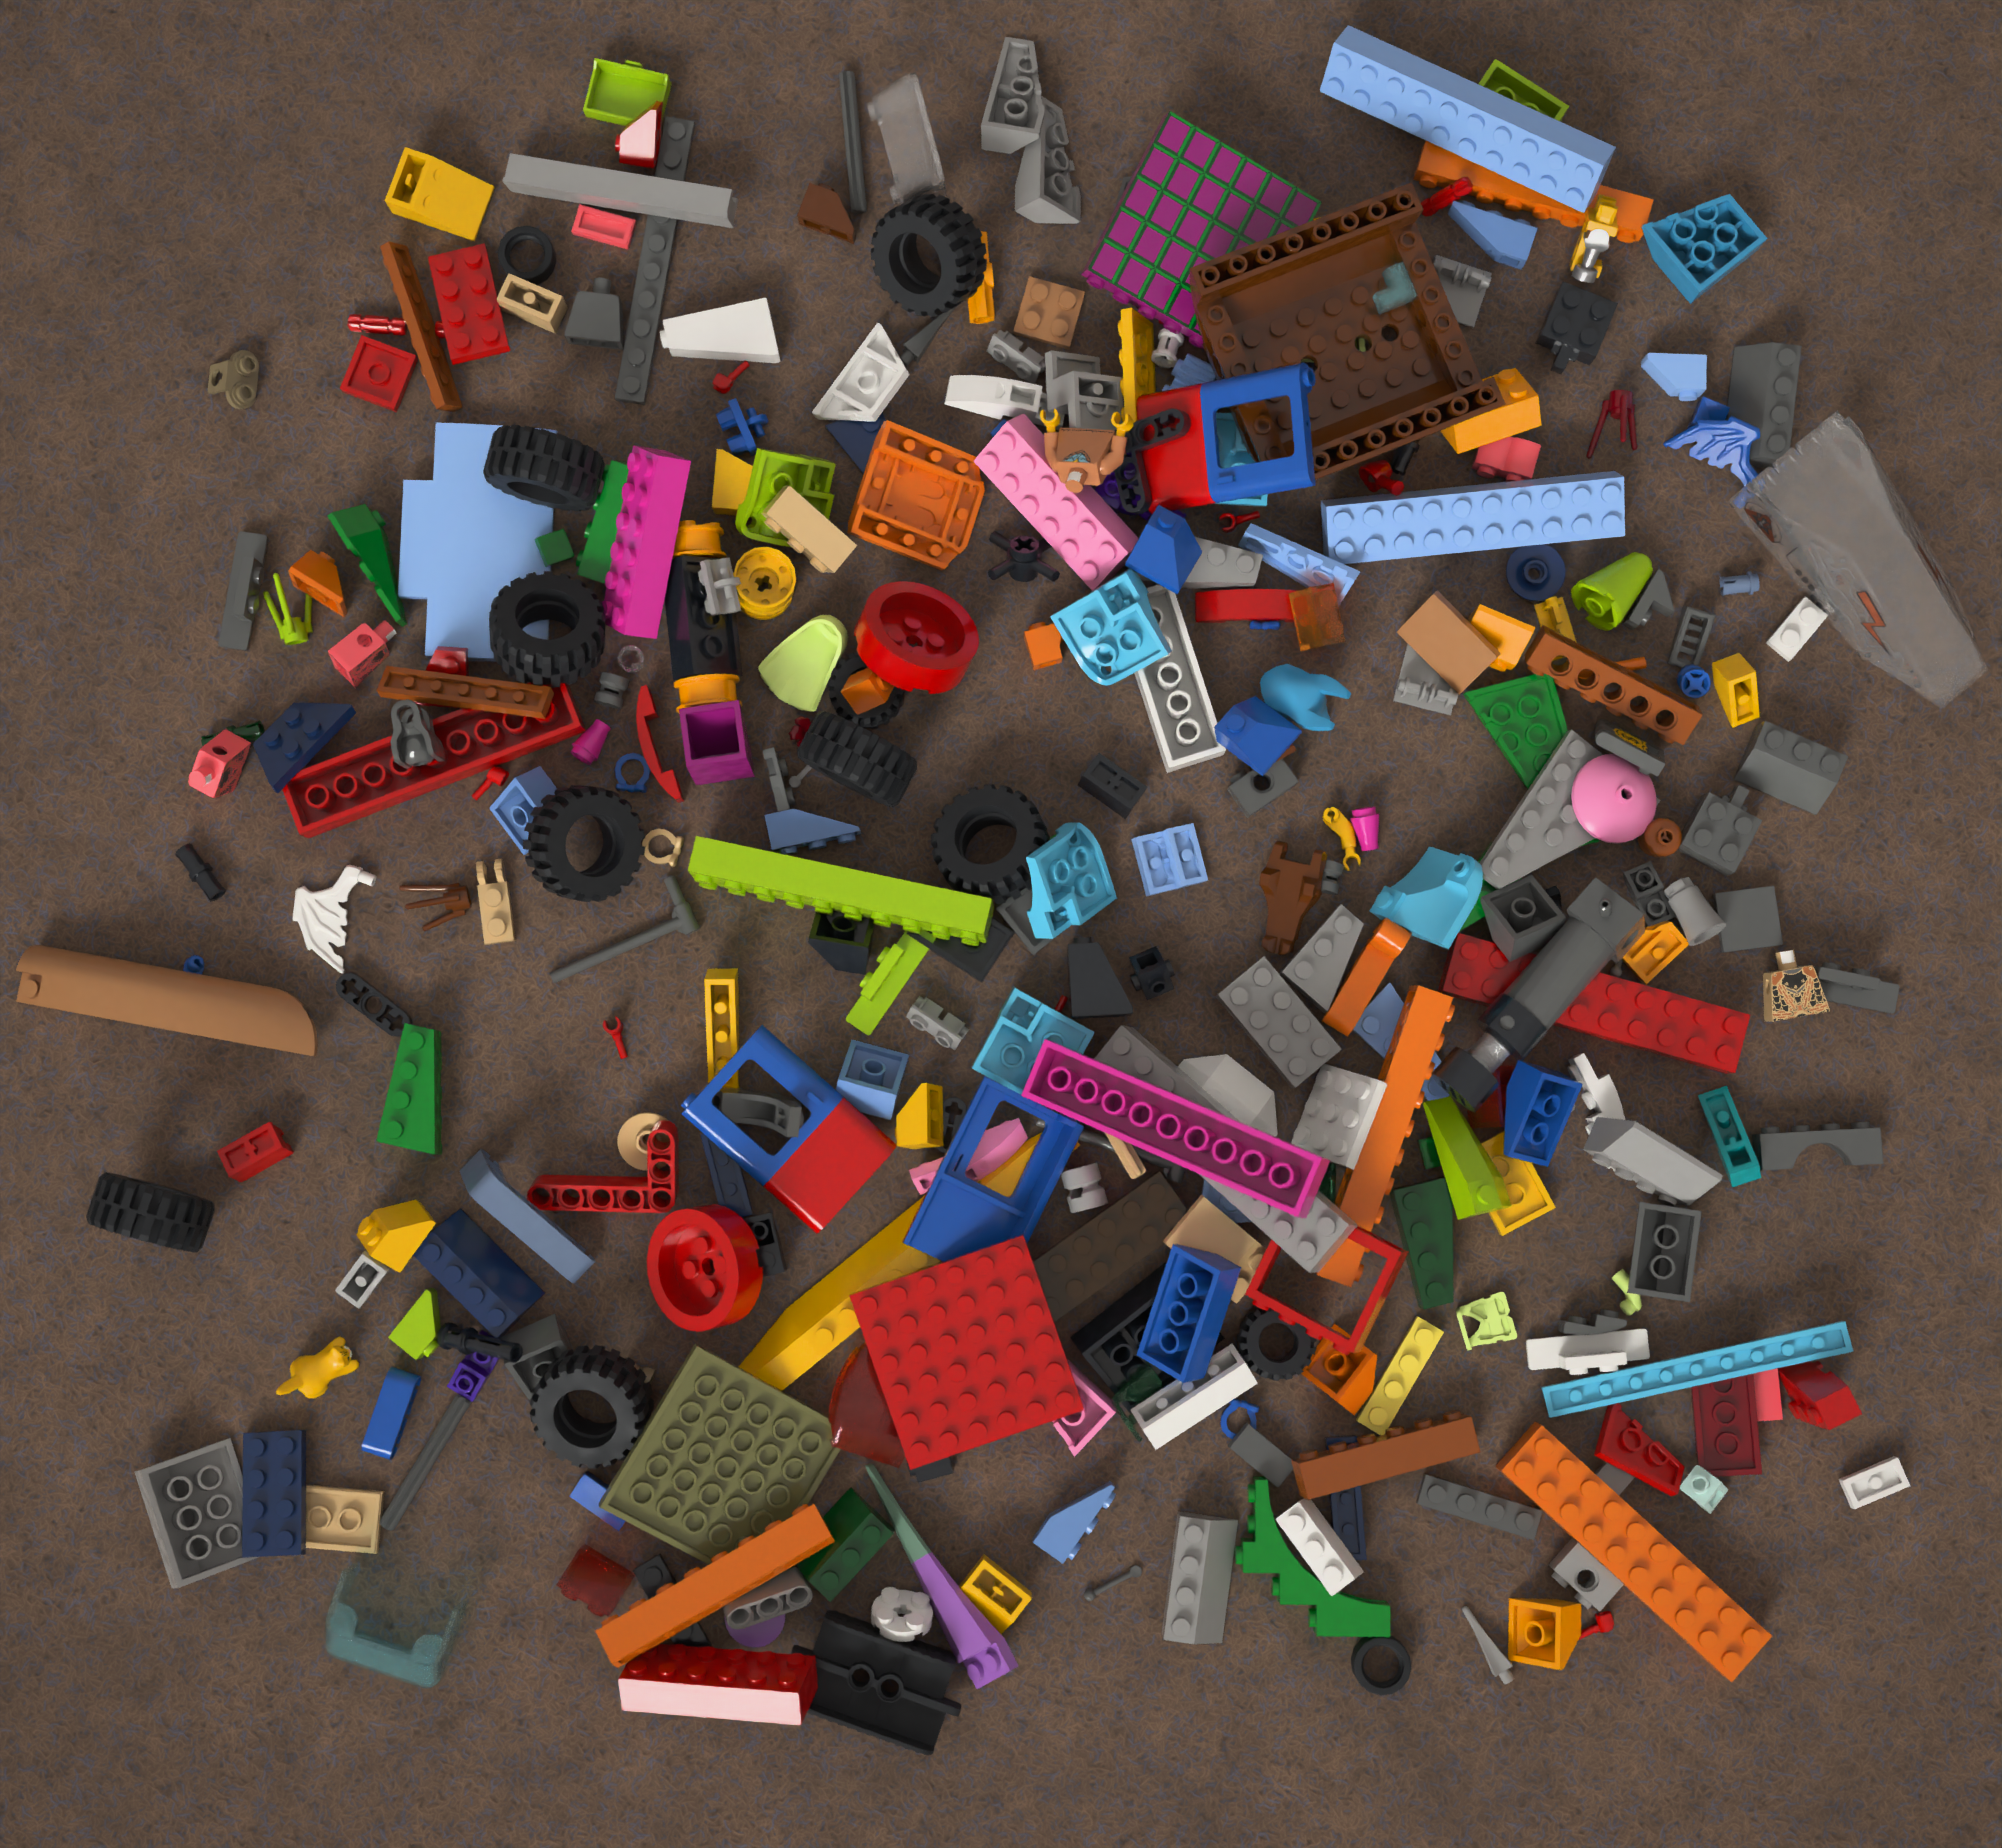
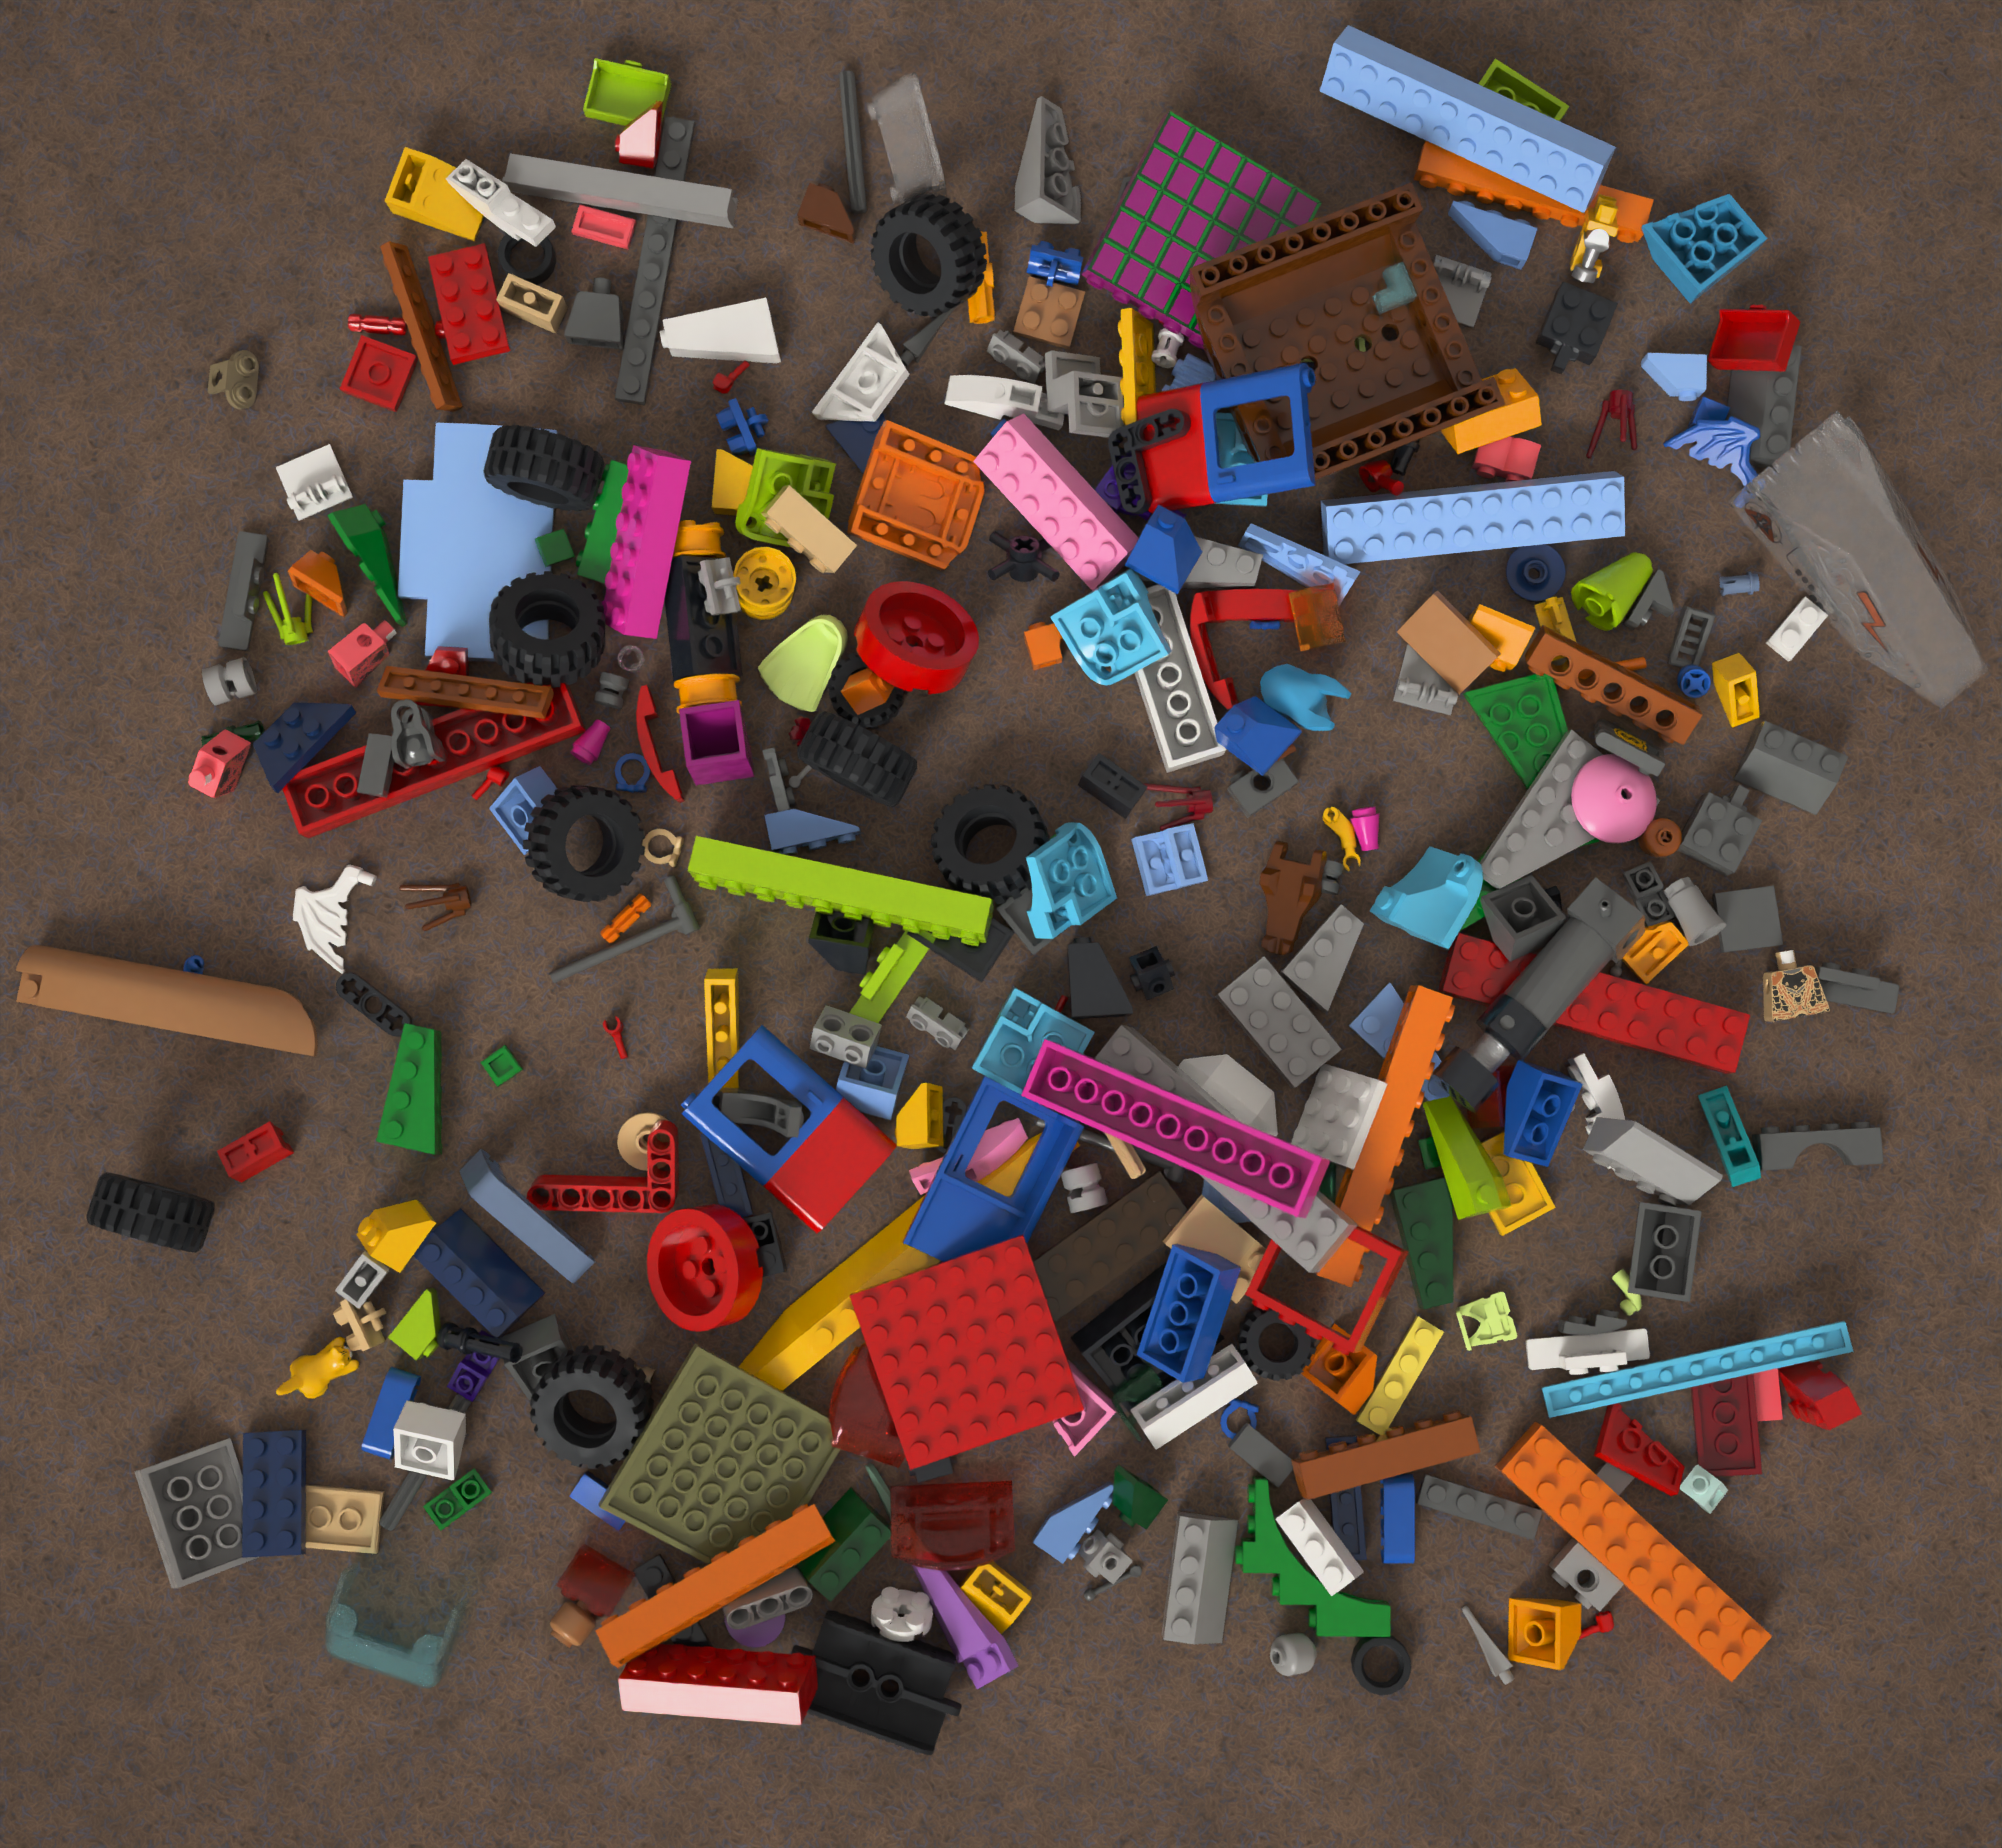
(200, 872): black pin -> none
(219, 684): none -> light grey wheel
(314, 482): none -> white hinge
(364, 1323): none -> tan hips
(377, 766): none -> dark grey slope
(429, 1440): none -> white slope
(457, 1499): none -> green slope
(495, 905): tan hinge -> none
(499, 205): none -> white slope
(501, 1065): none -> green tile
(572, 1623): none -> medium nougat head
(625, 918): none -> orange axle
(845, 1036): none -> light grey brick
(952, 1524): none -> clear red slope
(1015, 100): light grey wedge -> none
(1055, 264): none -> blue hips
(1084, 454): nougat torso -> none
(1104, 1556): none -> light grey brick
(1136, 1498): none -> dark green slope
(1197, 801): none -> dark red plant
(1200, 614): none -> red slope
(1238, 519): red hand -> none
(1293, 1654): none -> light grey head
(1366, 976): orange beam -> none
(1398, 1525): none -> blue beam
(1446, 196): red axle -> none
(1754, 339): none -> red container
(1874, 1482): white plate -> none

